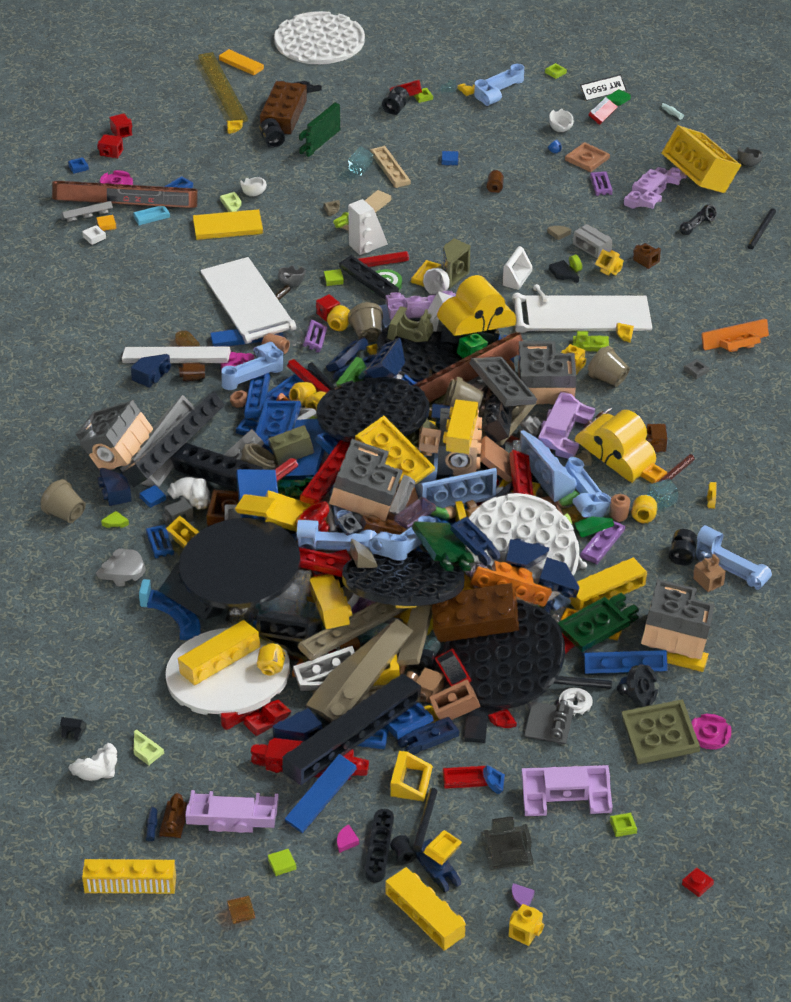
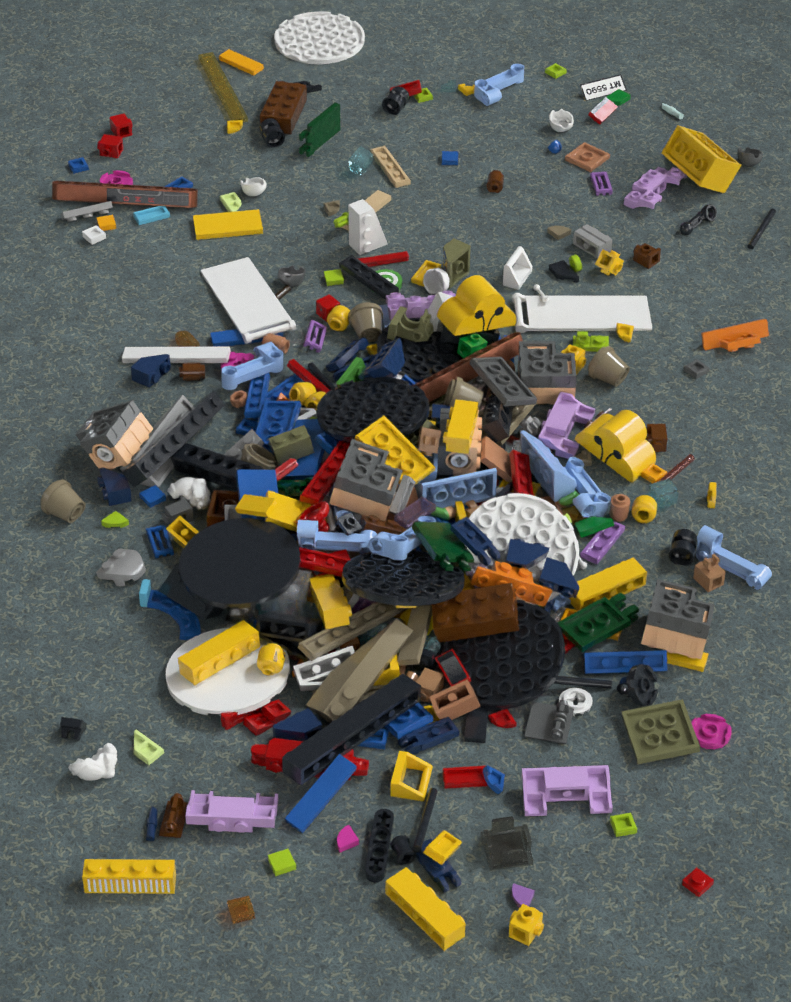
(362, 555): dark tan slope -> none

